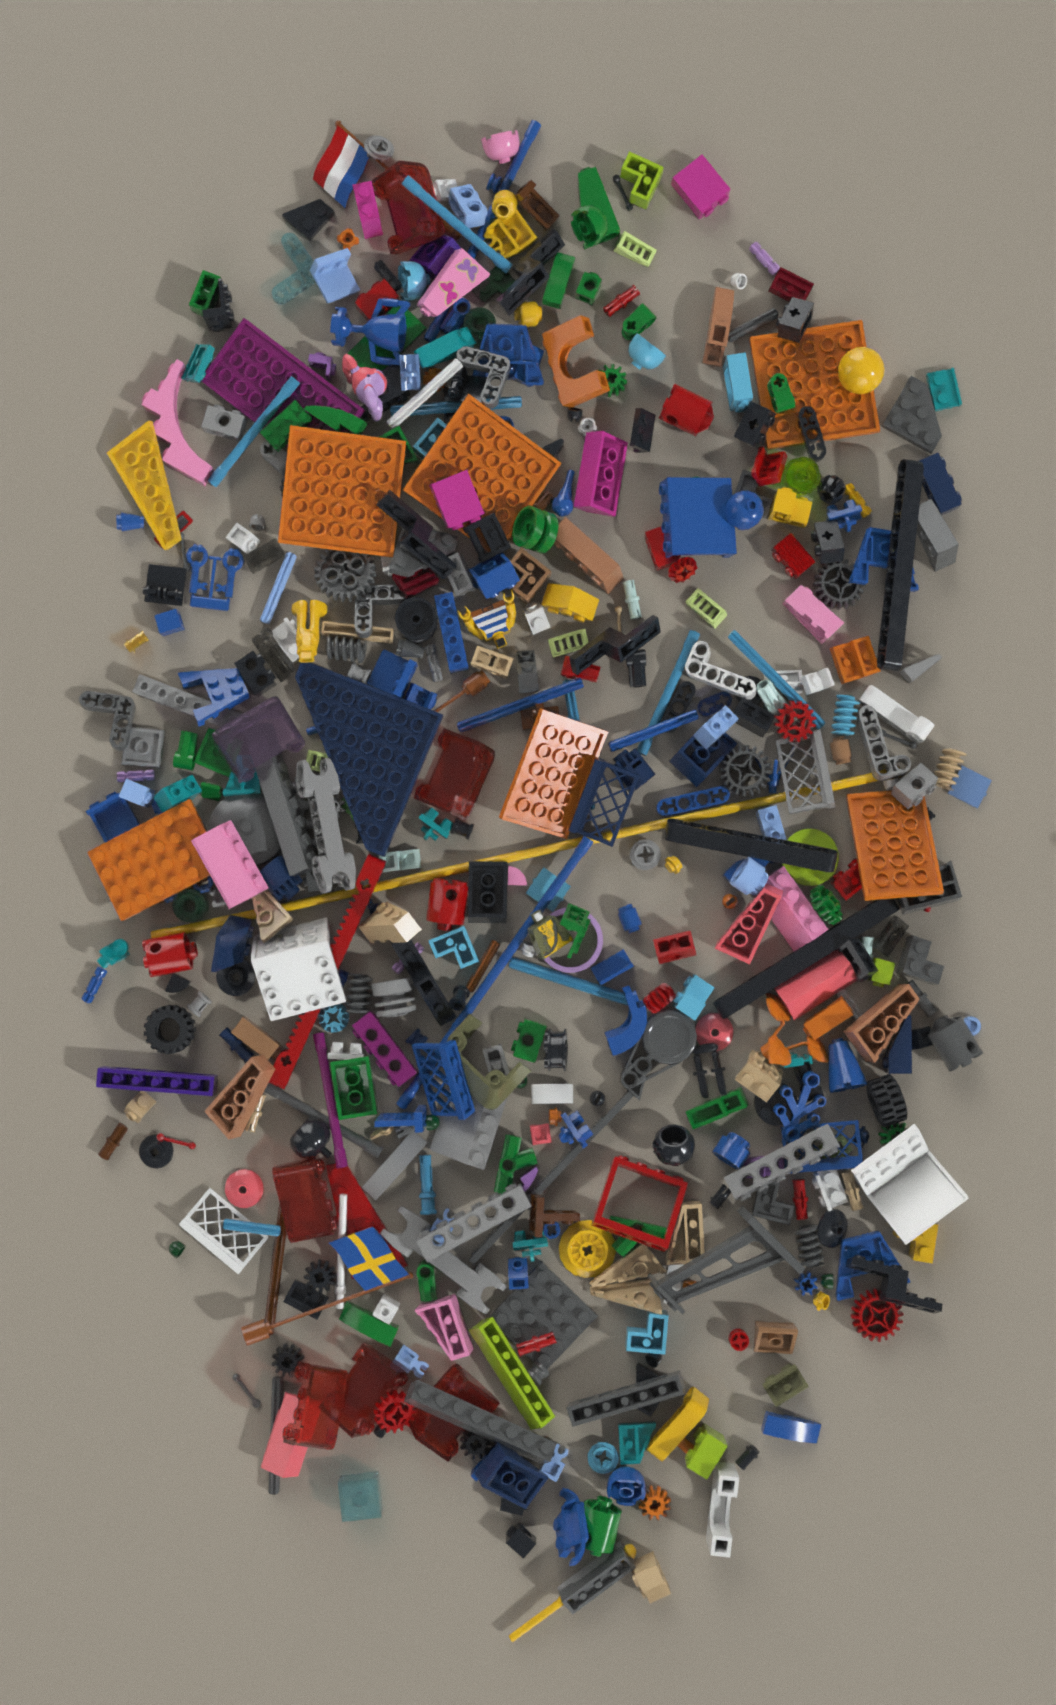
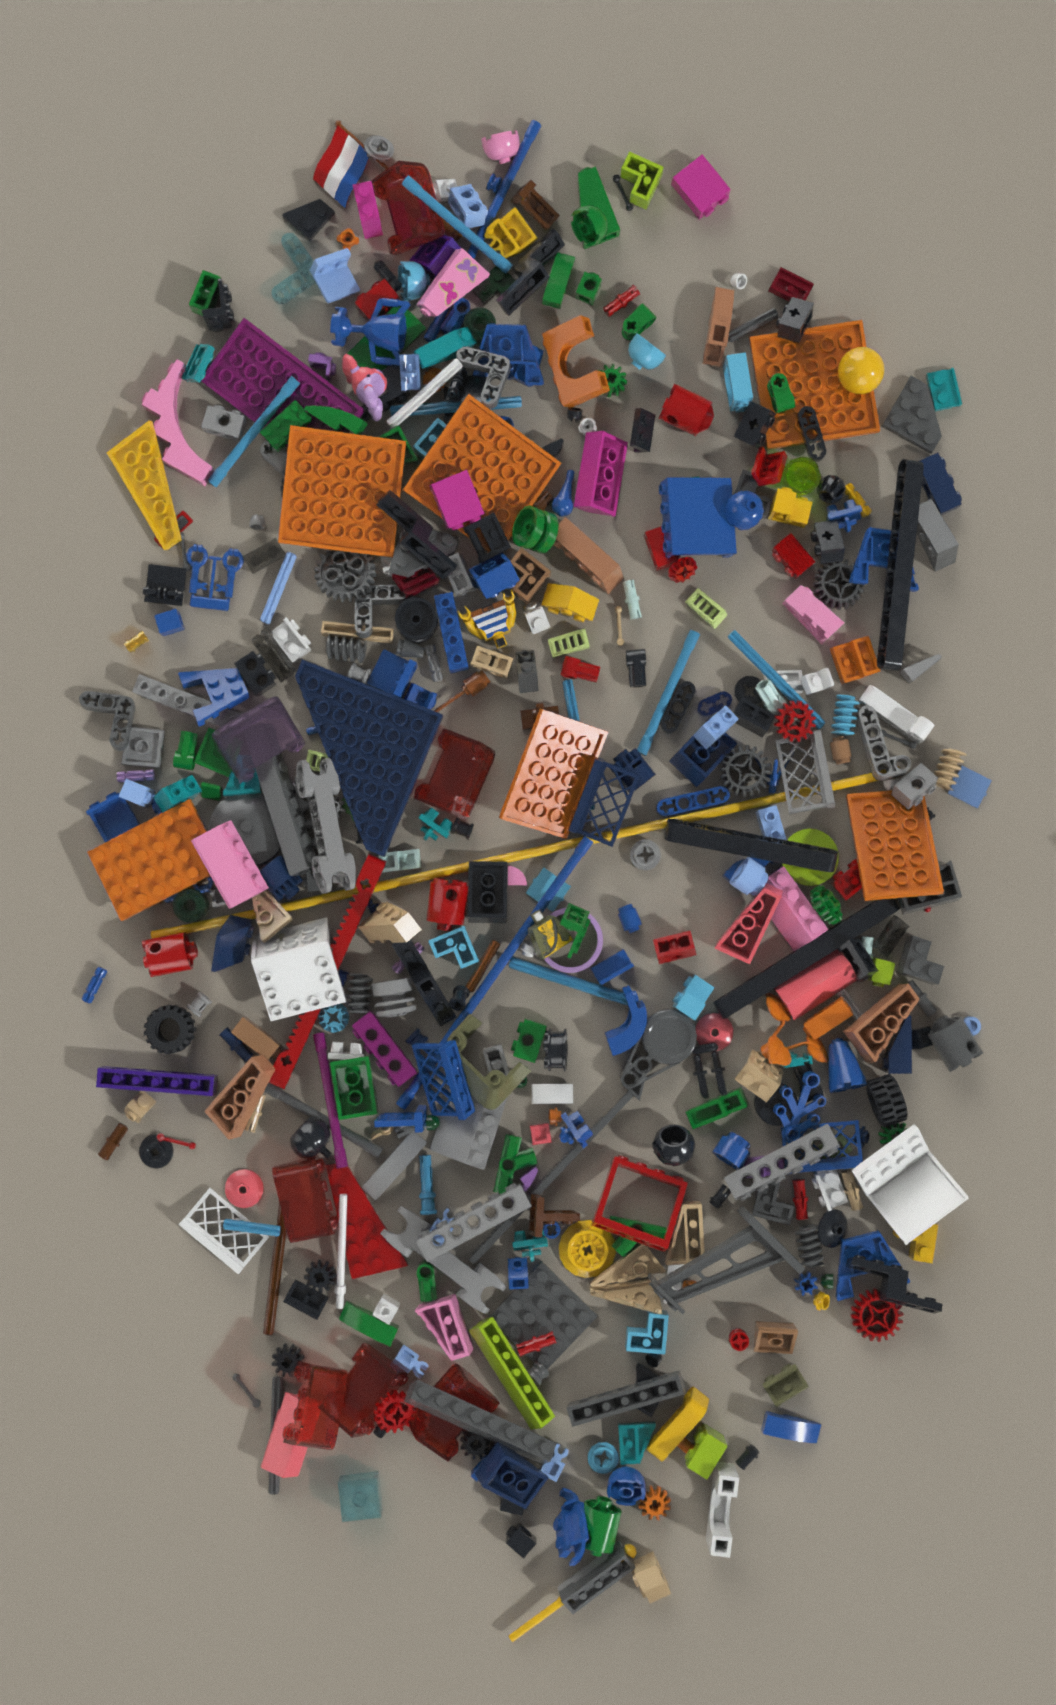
(113, 953): teal hips -> none
(129, 522): blue cone -> none
(176, 1248): dark green hinge -> none
(177, 984): black tile -> none
(233, 987): black dish -> none
(243, 538): white bracket -> none
(308, 639): yellow piece -> none
(368, 1262): flag -> none
(504, 204): yellow head -> none
(519, 705): blue axle -> none
(528, 314): yellow head -> none
(593, 1096): black hinge -> none
(615, 644): black bracket -> none
(631, 240): yellowish green slope -> none
(653, 730): blue axle -> none
(659, 998): red gear -> none
(673, 864): yellow plate -> none
(722, 675): white beam -> none
(726, 898): orange hinge -> none
(764, 258): lavender axle -> none

